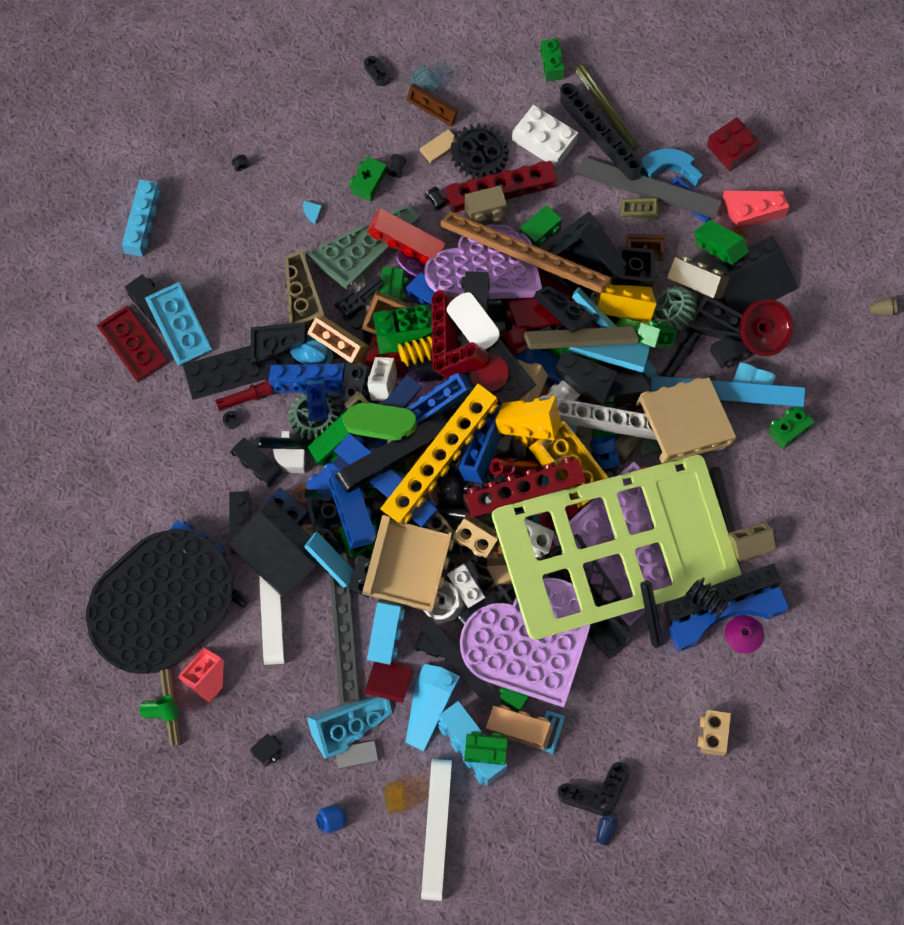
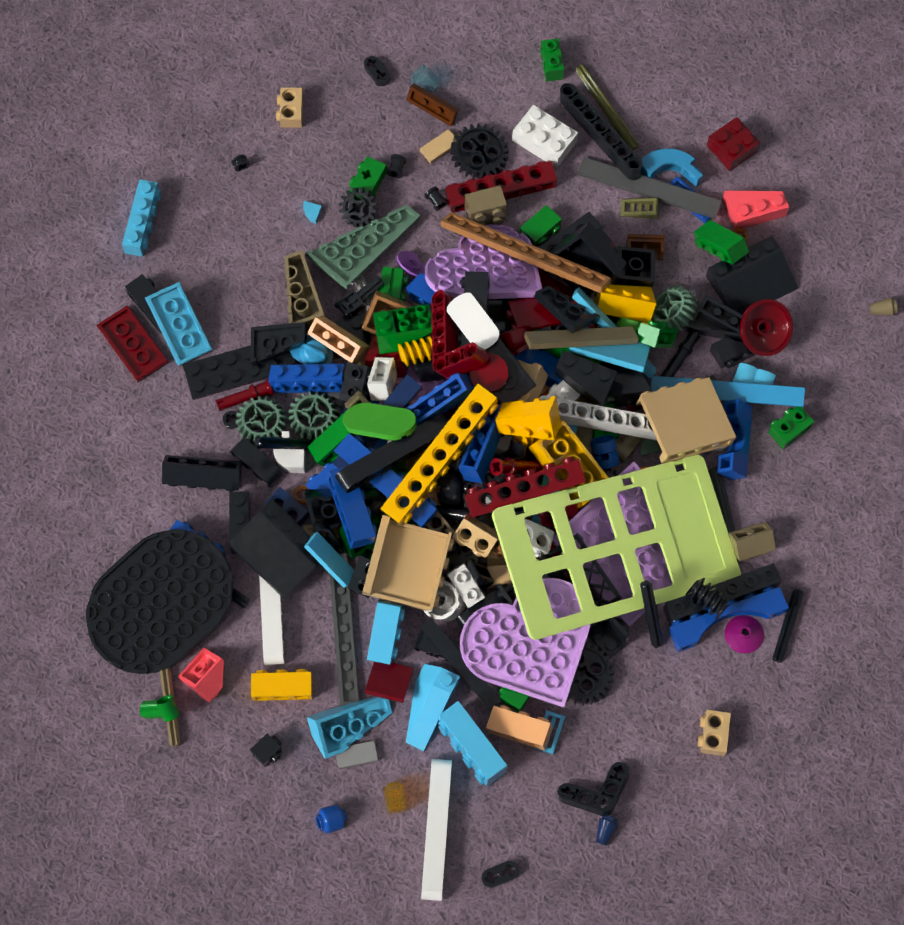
(201, 473): none -> black brick
(268, 417): none -> sand green gear
(281, 685): none -> yellow brick
(292, 107): none -> tan brick
(316, 399): clear blue brick -> none
(363, 212): none -> black gear
(404, 236): red brick -> none
(485, 748): green brick -> none
(503, 878): none -> black beam
(591, 658): none -> black gear
(698, 276): brick -> none
(735, 461): none -> blue arch
(787, 626): none -> black axle

